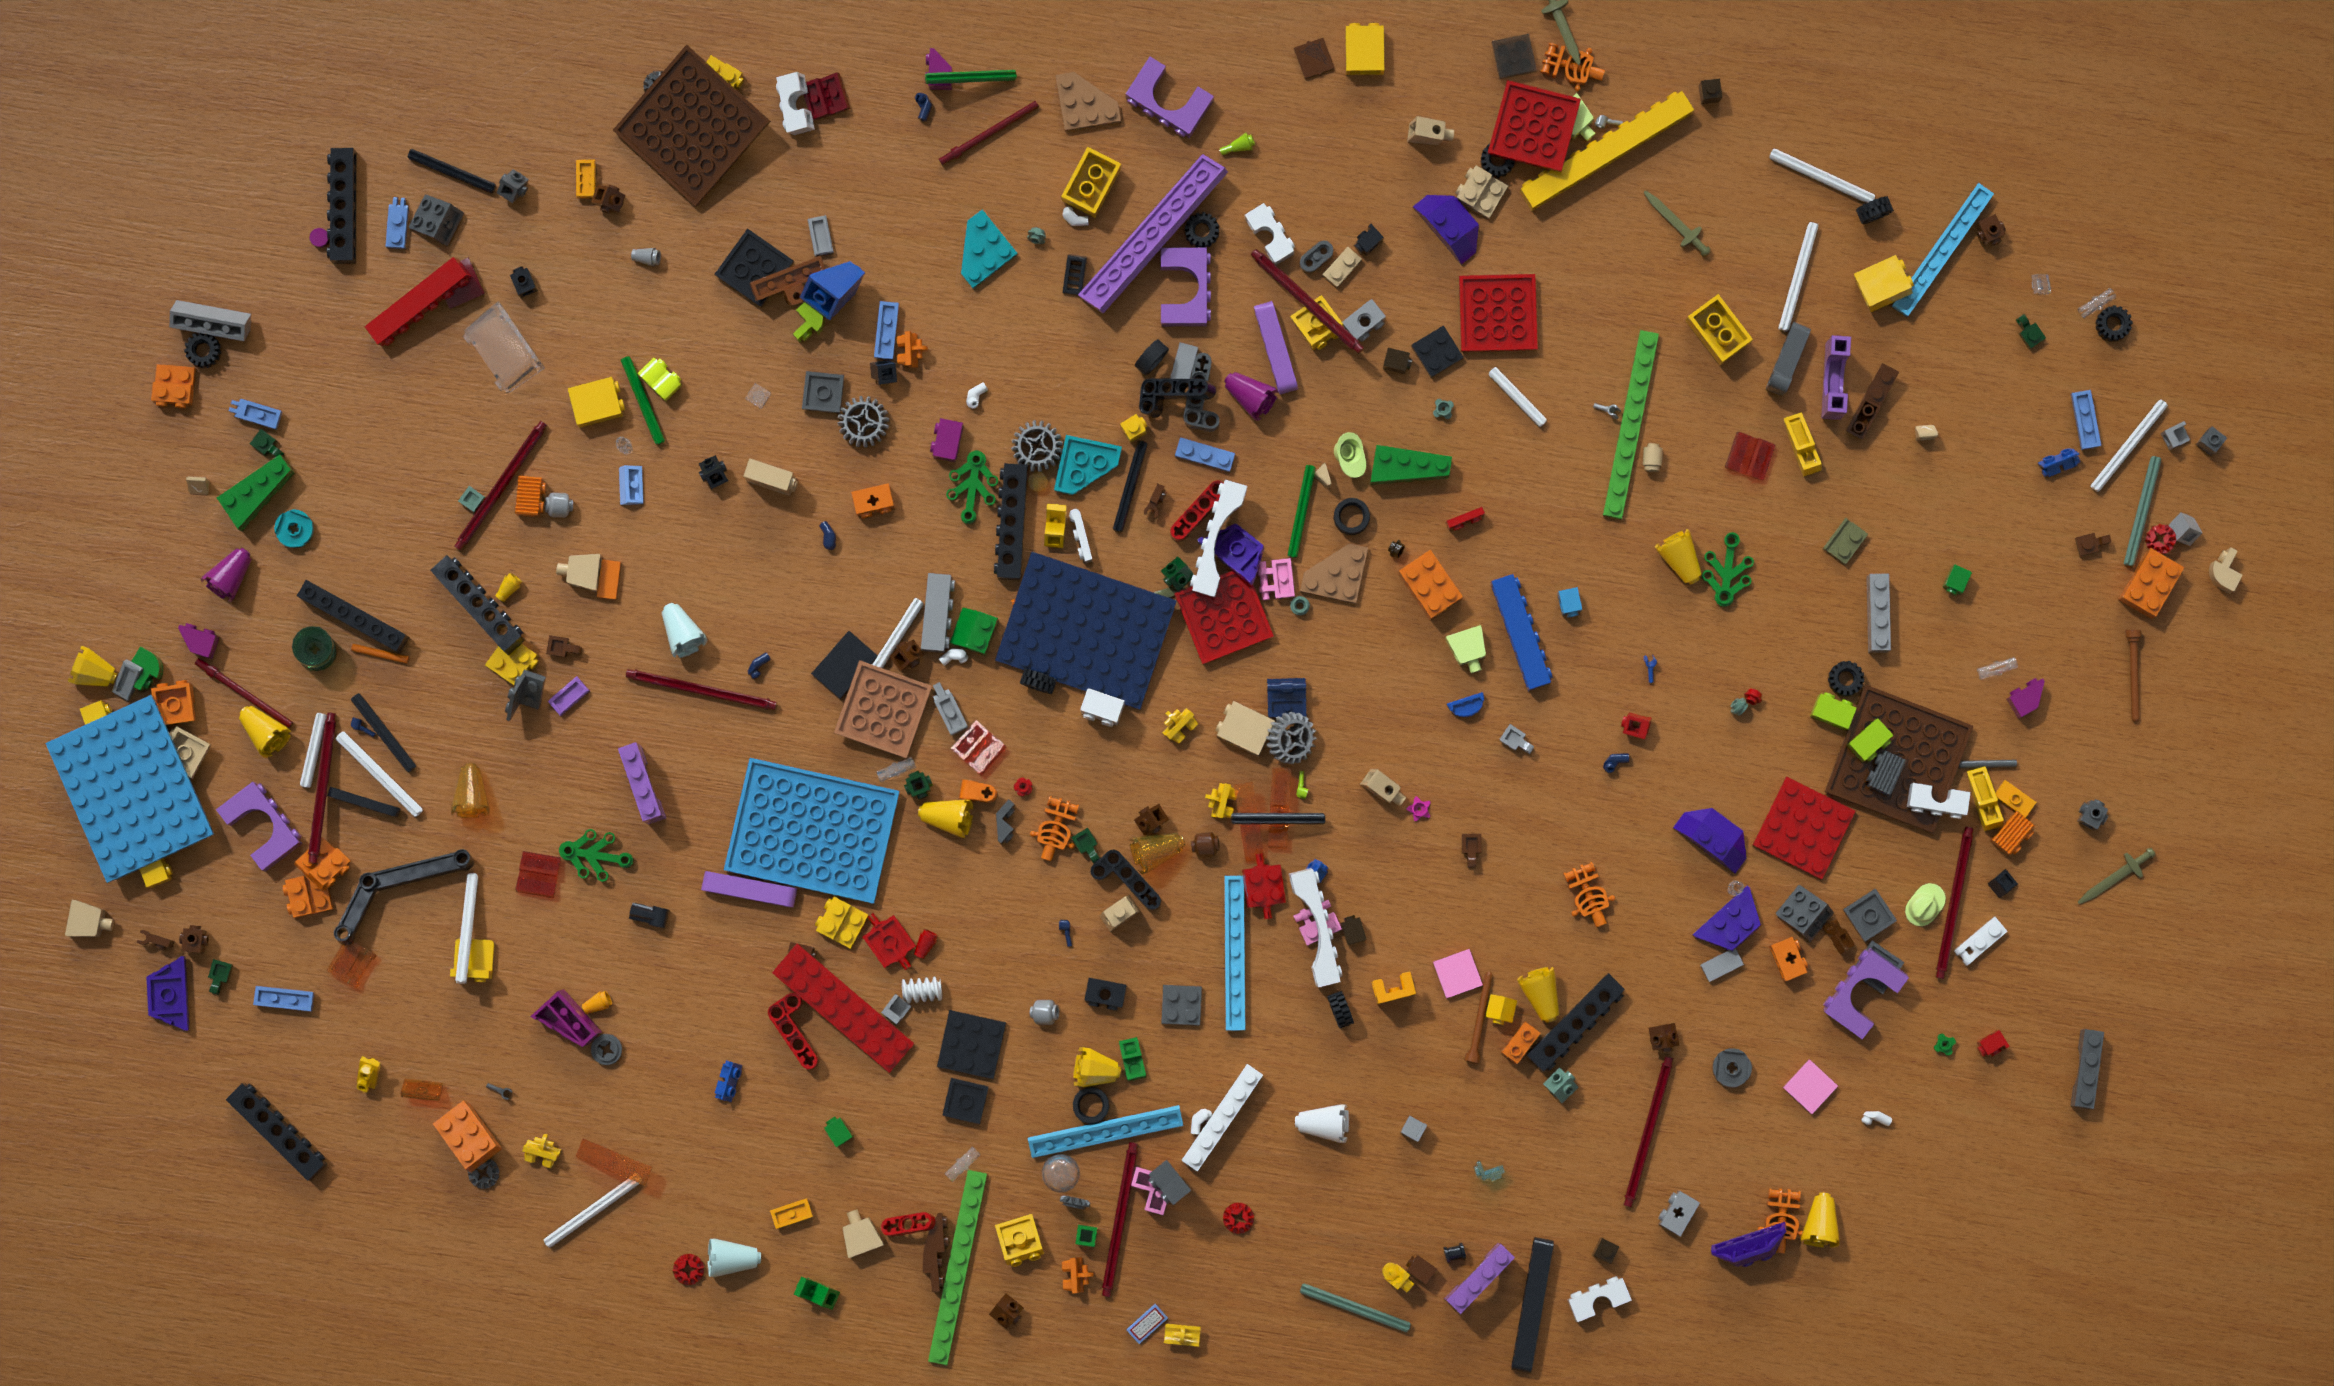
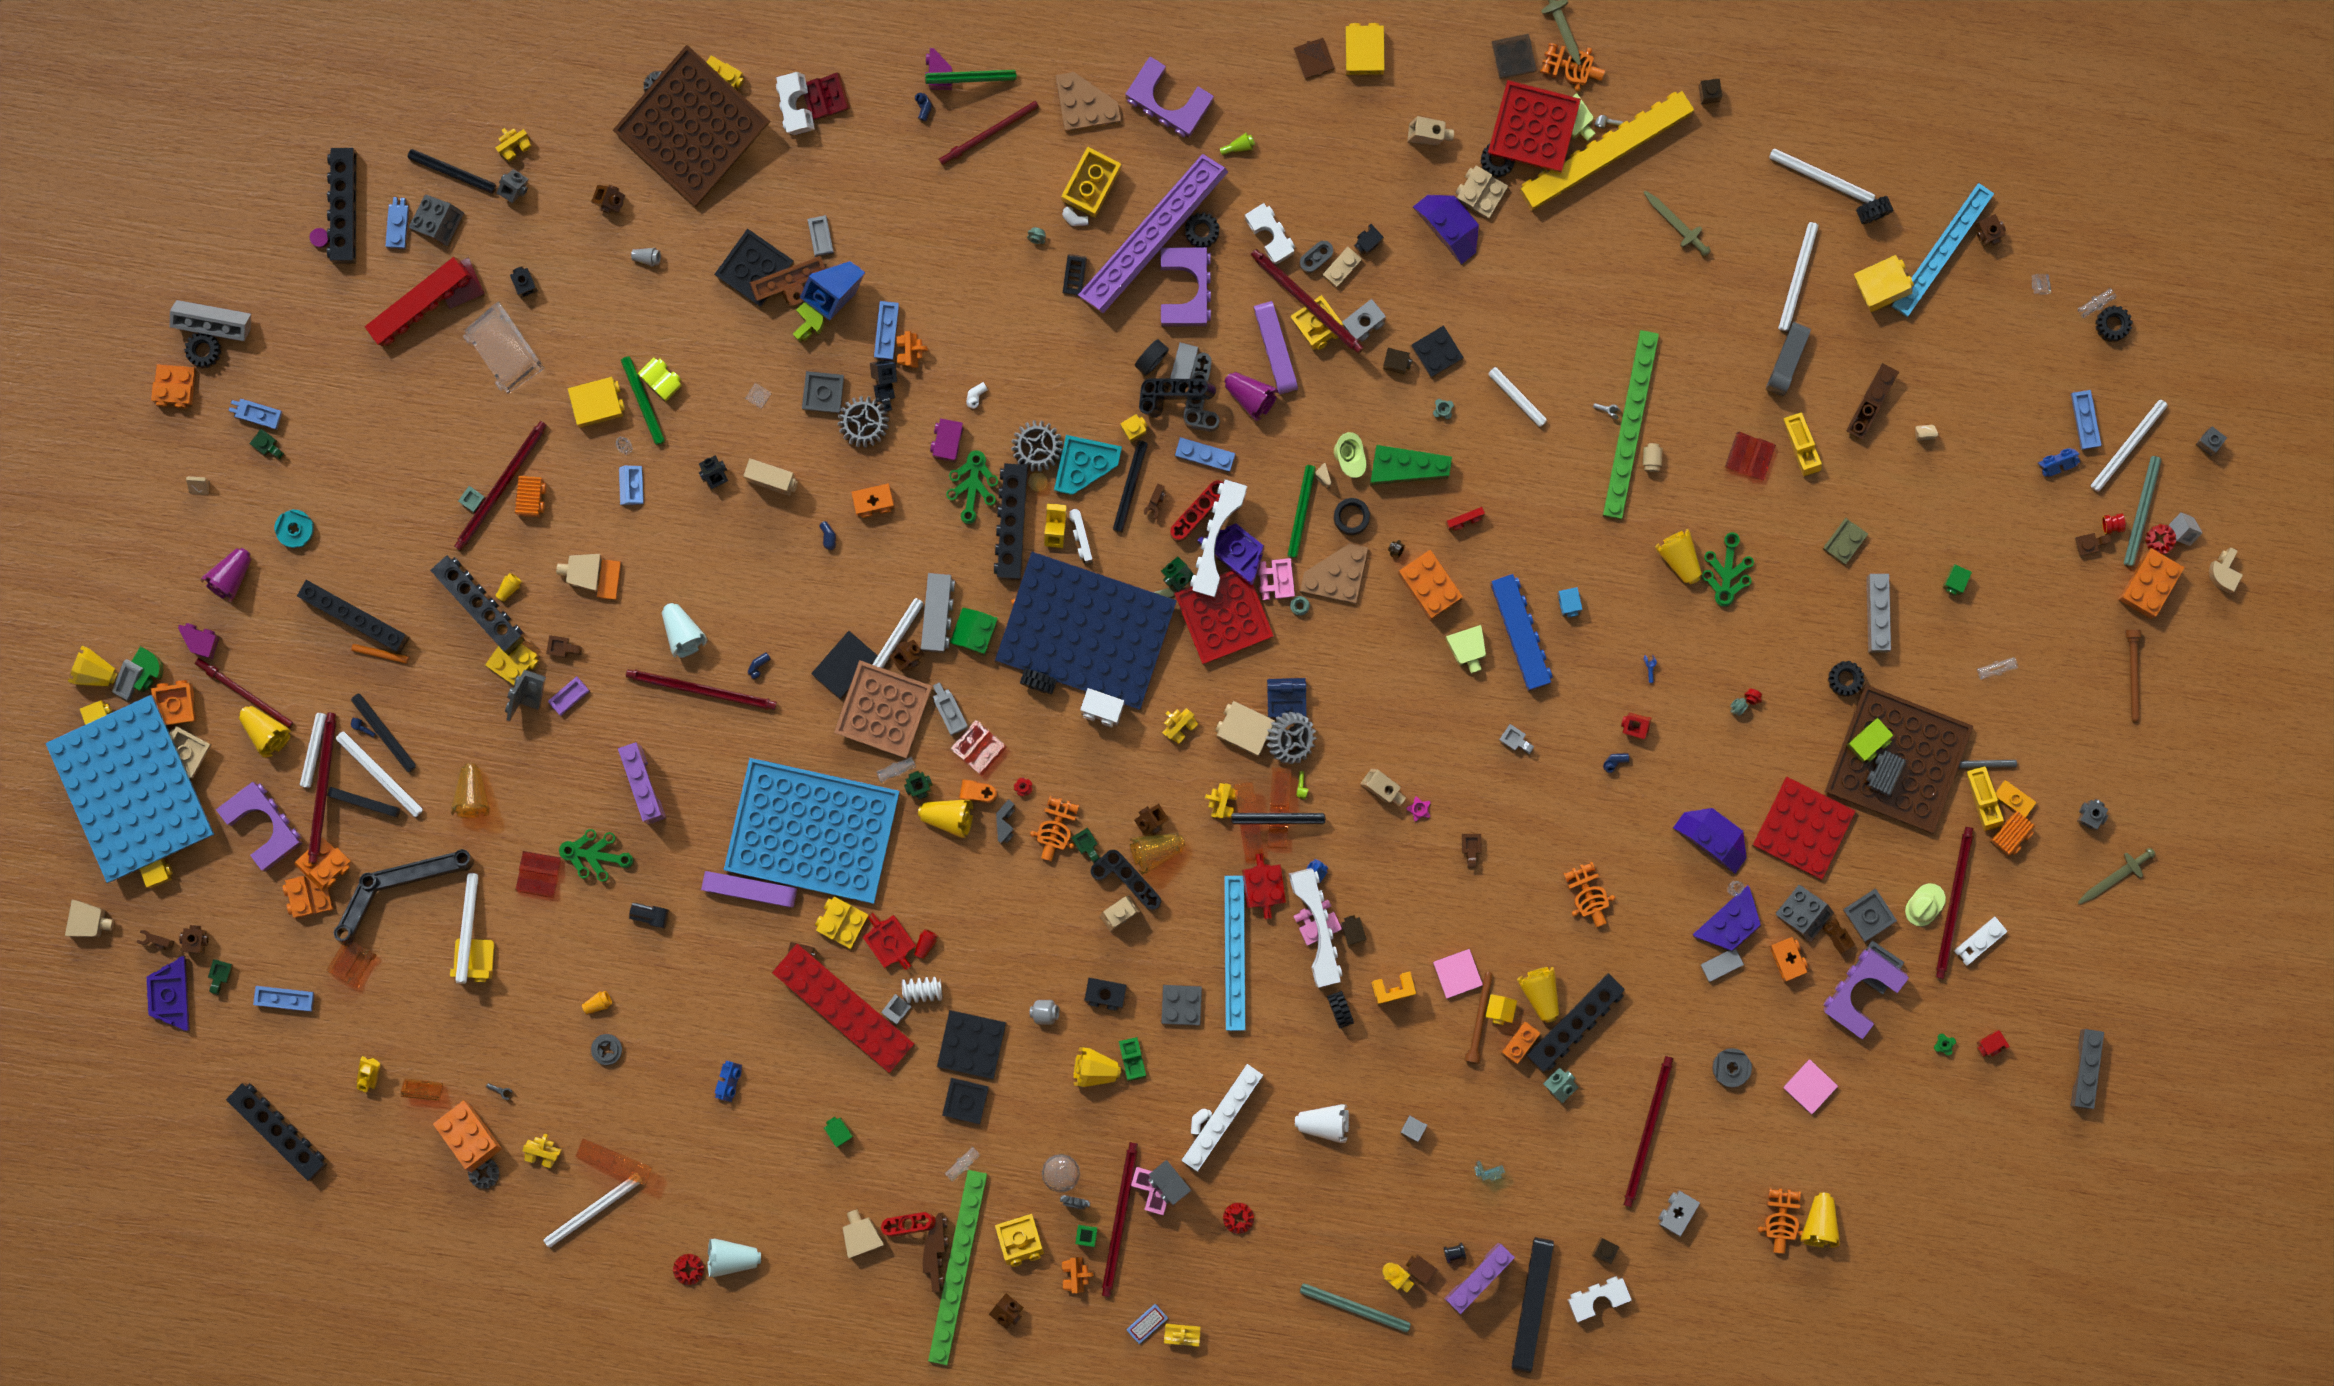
(255, 491): green wedge -> none
(305, 643): clear green wheel -> none
(506, 147): none -> yellow hips
(558, 505): light grey head -> none
(567, 1018): magenta wedge -> none
(585, 178): light orange plate -> none
(791, 1213): light orange plate -> none
(796, 1033): red beam -> none
(816, 1292): green brick -> none
(884, 393): none -> black plate
(956, 654): white arm -> none
(984, 250): teal plate -> none
(1065, 925): dark blue hand -> none
(1076, 1105): black tyre -> none
(1105, 1131): medium azure plate -> none
(1205, 844): reddish brown head -> none
(1467, 706): blue plate -> none
(1498, 313): red plate -> none
(1664, 1037): reddish brown brick -> none
(1719, 329): yellow brick -> none
(1751, 1246): dark purple wedge -> none
(1833, 399): medium lavender arch -> none
(1833, 711): lime brick -> none
(1877, 1116): white arm -> none
(1921, 799): white arch -> none
(2002, 883): black slope -> none
(2027, 699): magenta slope -> none
(2031, 333): dark green plate -> none
(2113, 523): none -> red wheel
(2175, 436): light grey panel -> none

